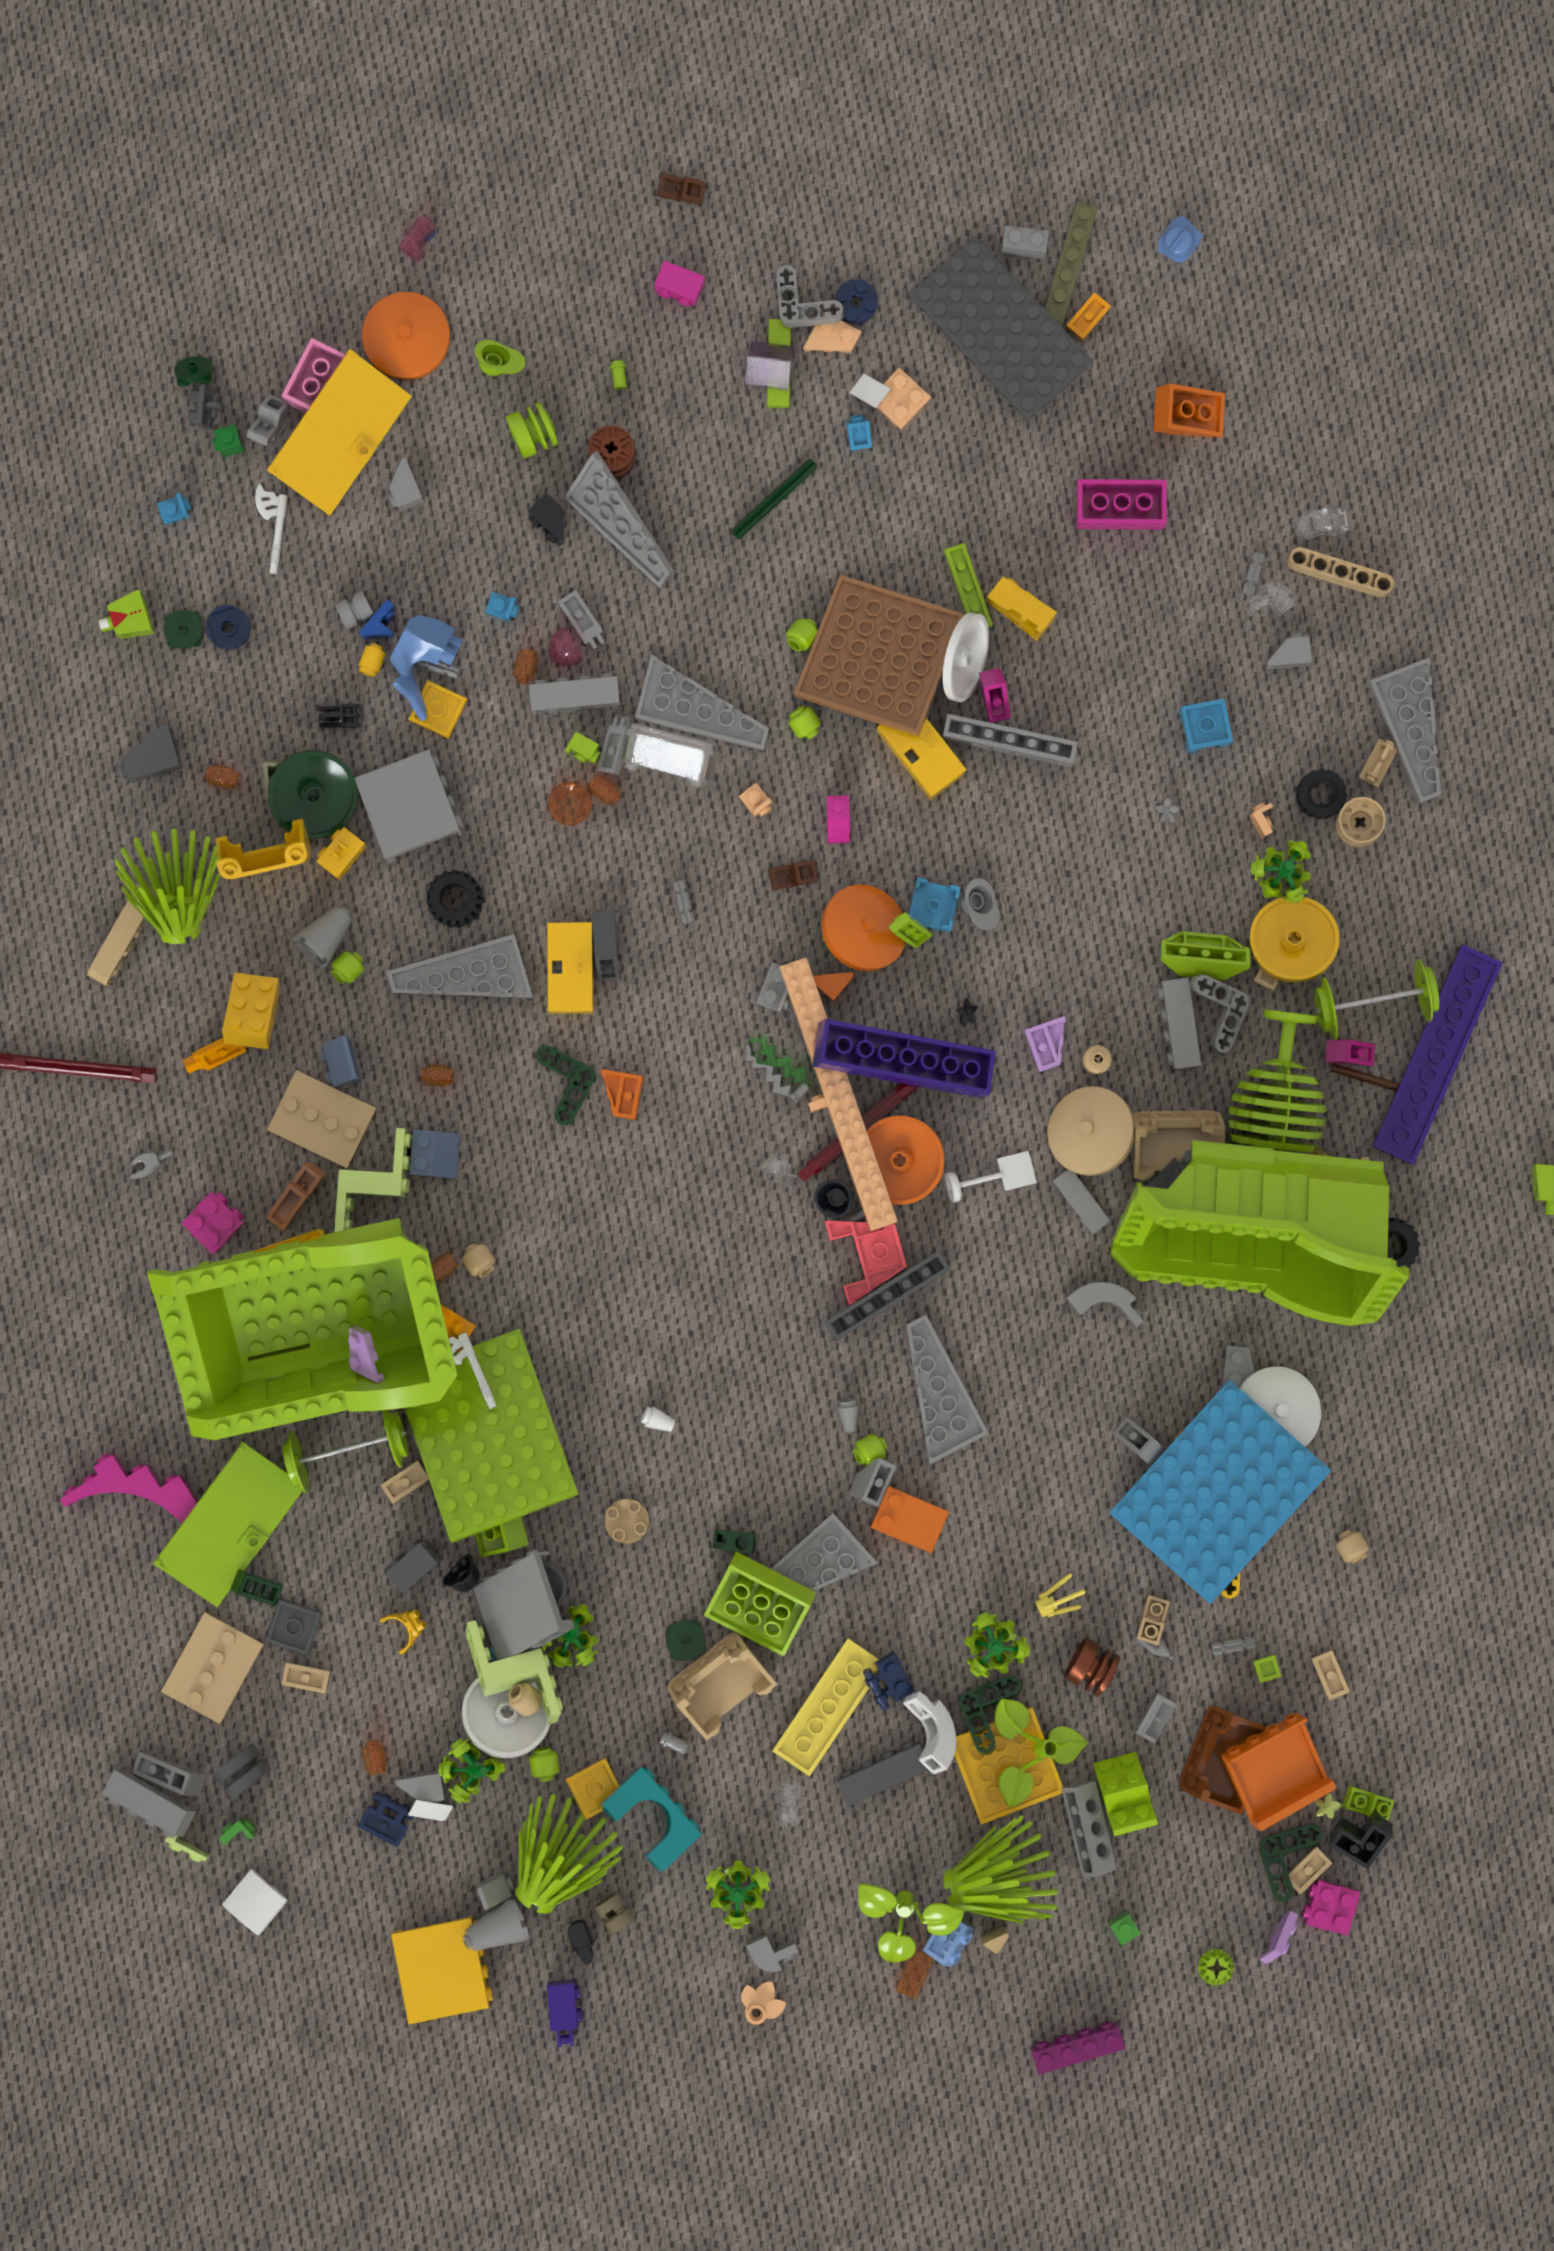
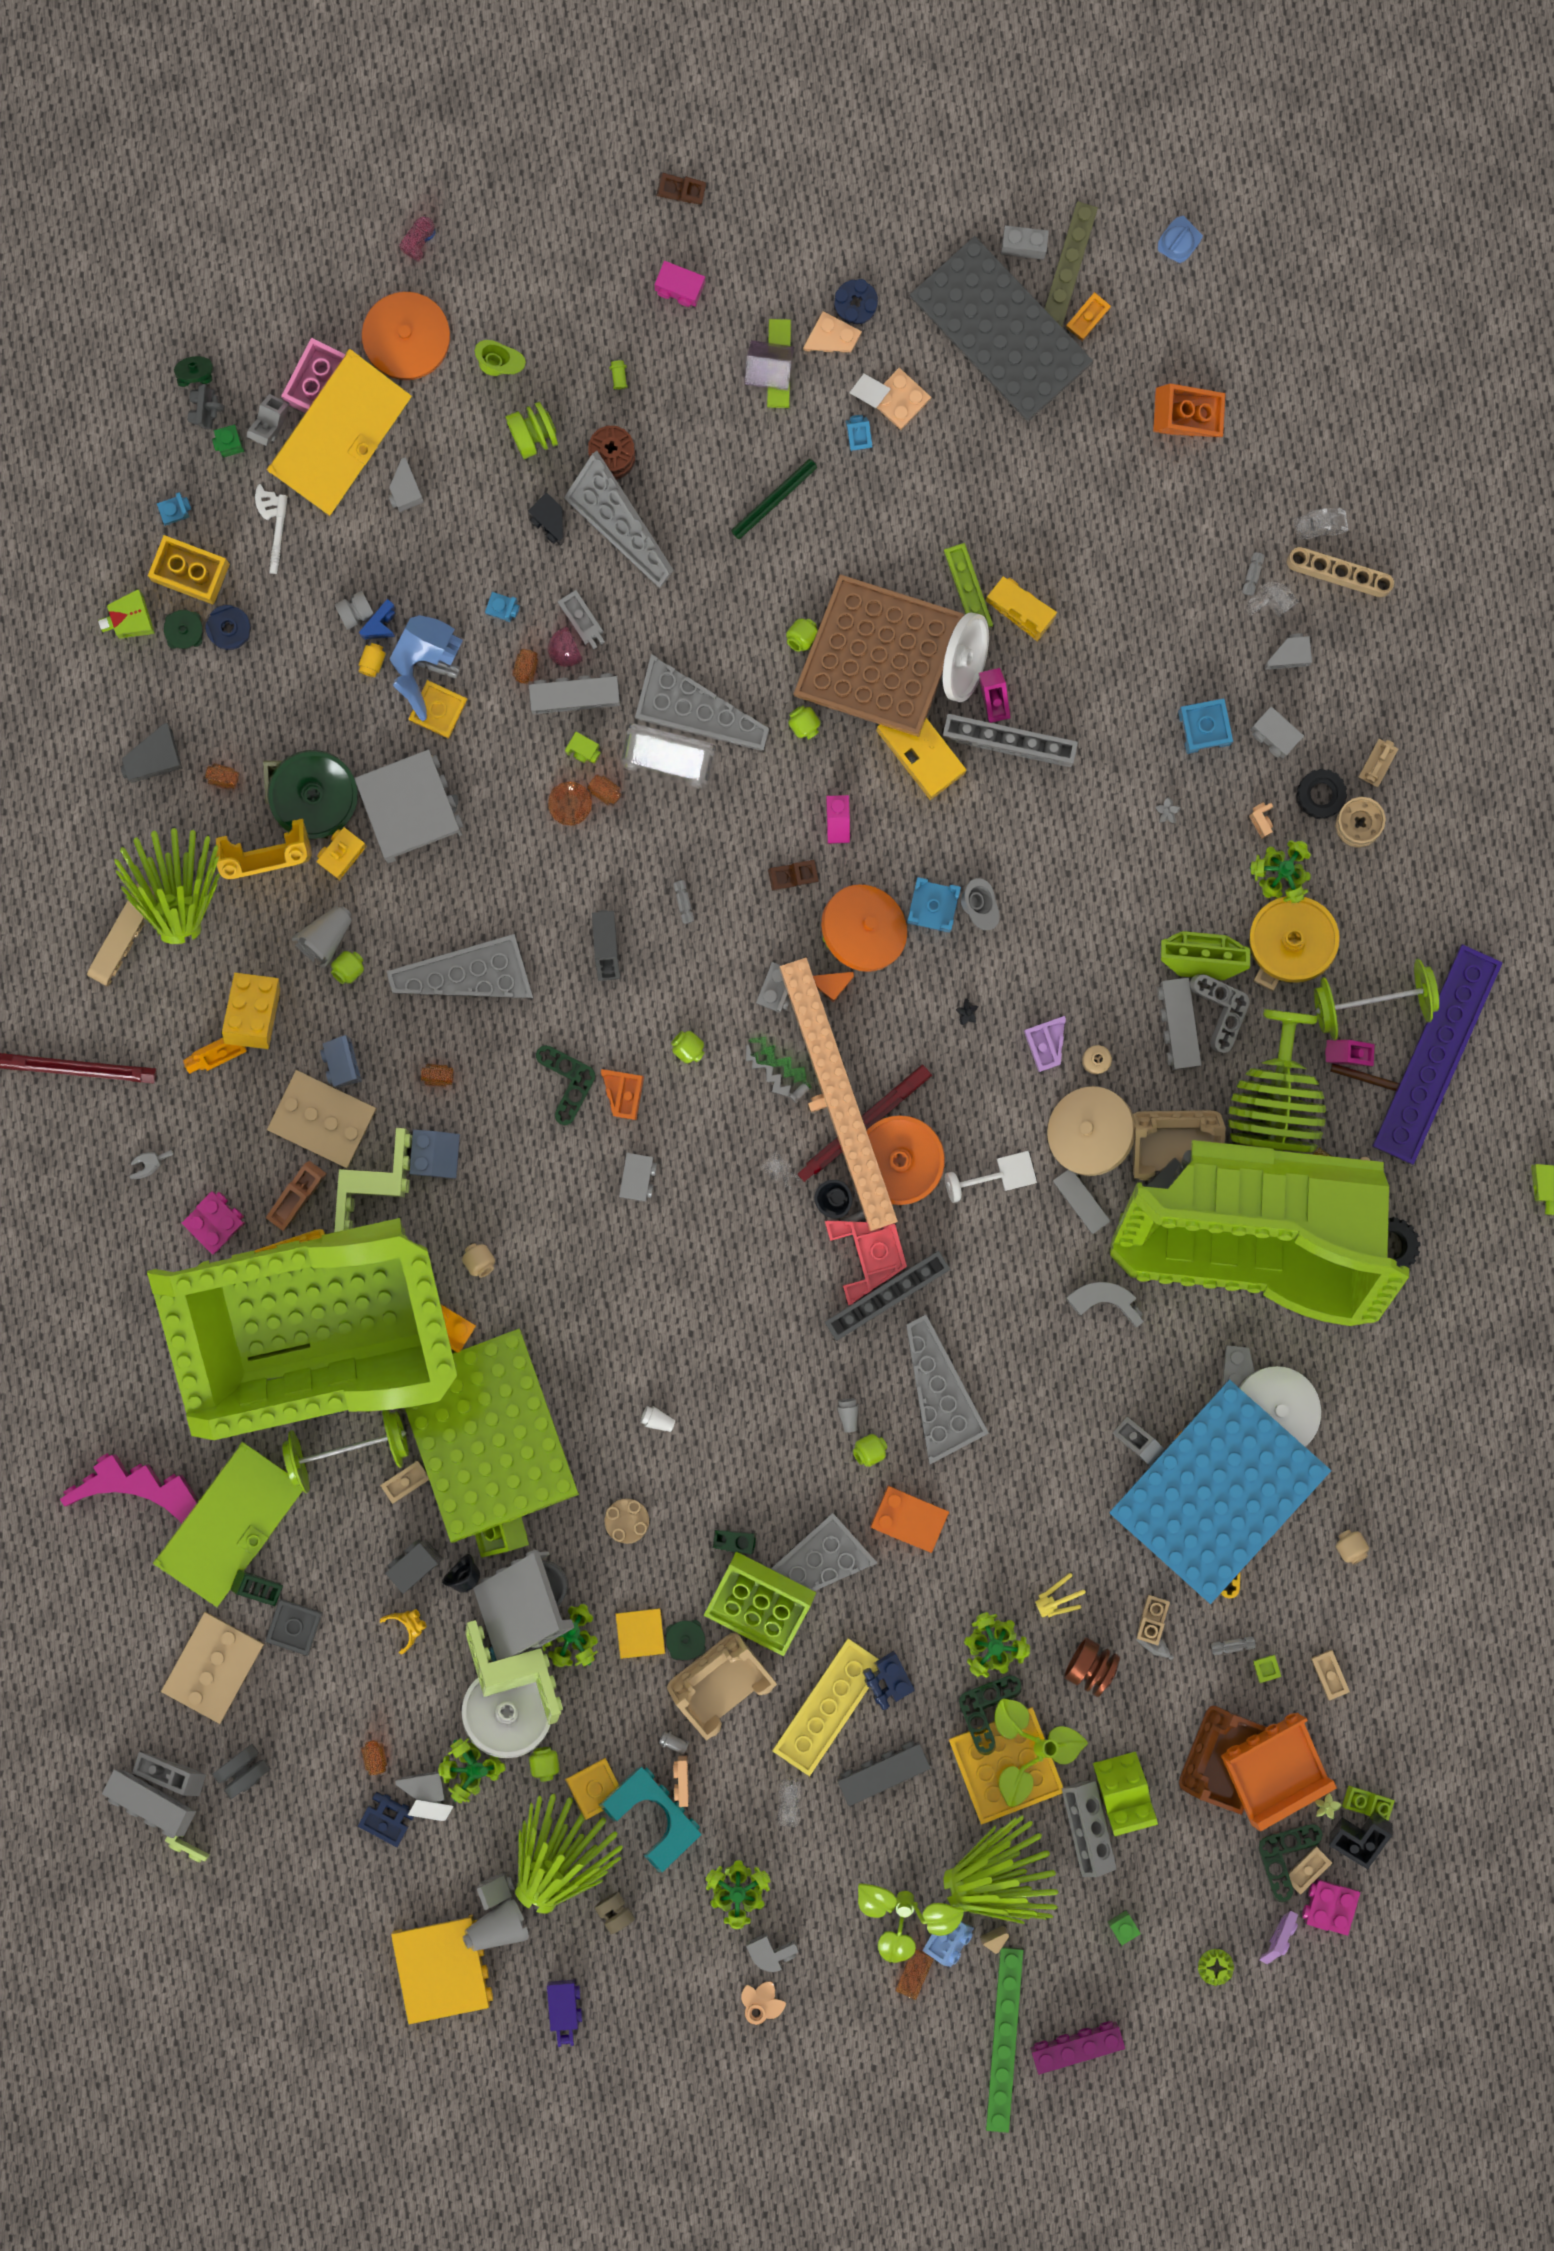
(188, 569): none -> yellow brick
(231, 1830): bright green bracket -> none
(255, 1902): white slope -> none
(305, 1677): tan plate -> none
(339, 716): black arm -> none
(363, 1354): lavender wing -> none
(443, 1267): clear orange brick -> none
(468, 912): black tyre -> none
(468, 1351): white piece -> none
(525, 1699): tan head -> none
(570, 968): yellow brick -> none
(581, 1940): black arm -> none
(613, 746): light grey hinge -> none
(637, 1177): none -> light grey brick
(640, 1633): none -> yellow tile
(680, 1771): none -> light nougat plate
(688, 1047): none -> lime head
(756, 801): light nougat bracket -> none
(799, 310): light grey beam -> none
(872, 1482): light grey slope -> none
(903, 1058): dark purple brick -> none
(910, 930): lime plate -> none
(939, 1732): white arch -> none
(1004, 2039): none -> bright green plate
(1121, 504): dark pink brick -> none
(1155, 1717): light grey hinge -> none
(1276, 733): none -> light grey brick
(1410, 718): light grey wing -> none

